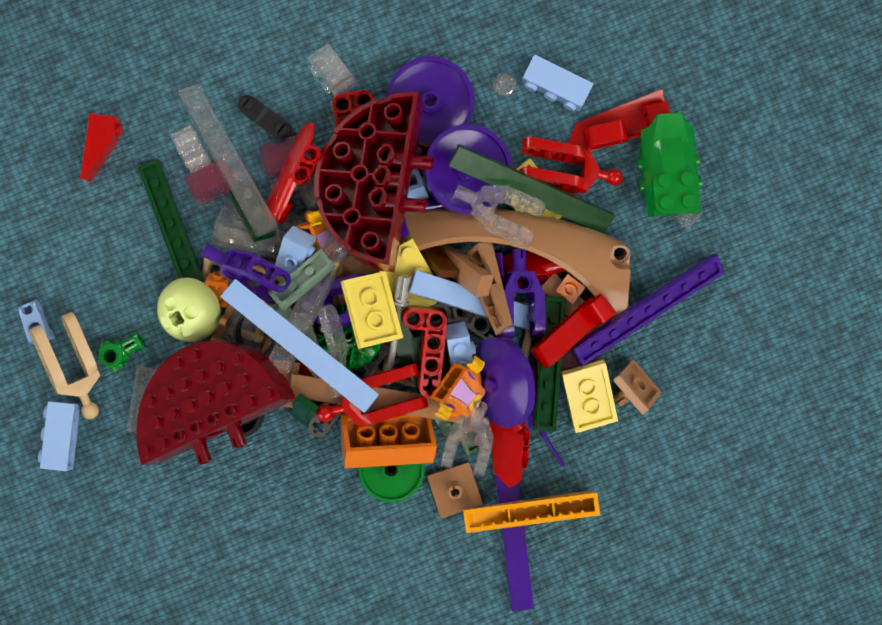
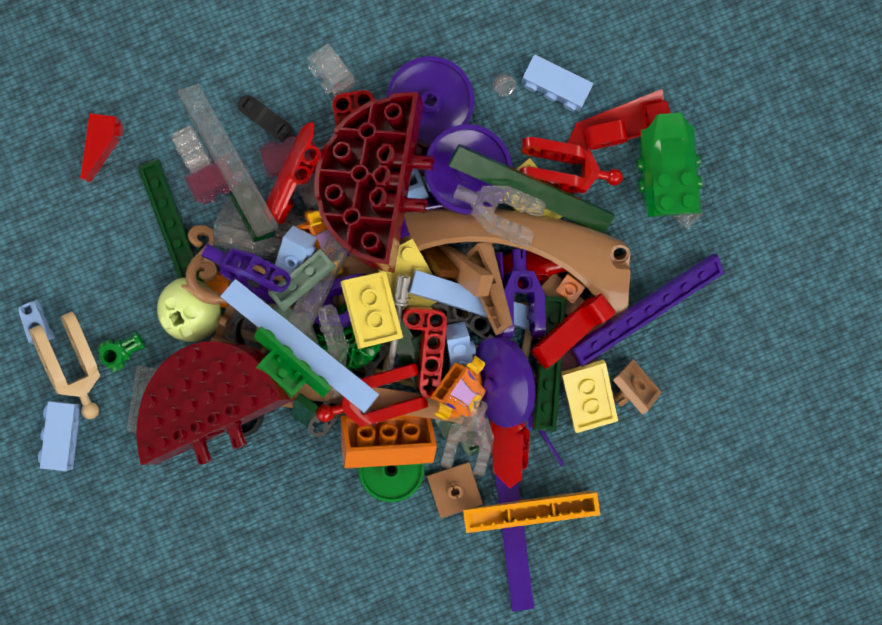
(197, 263): none -> medium nougat plant
(286, 368): none -> green bracket

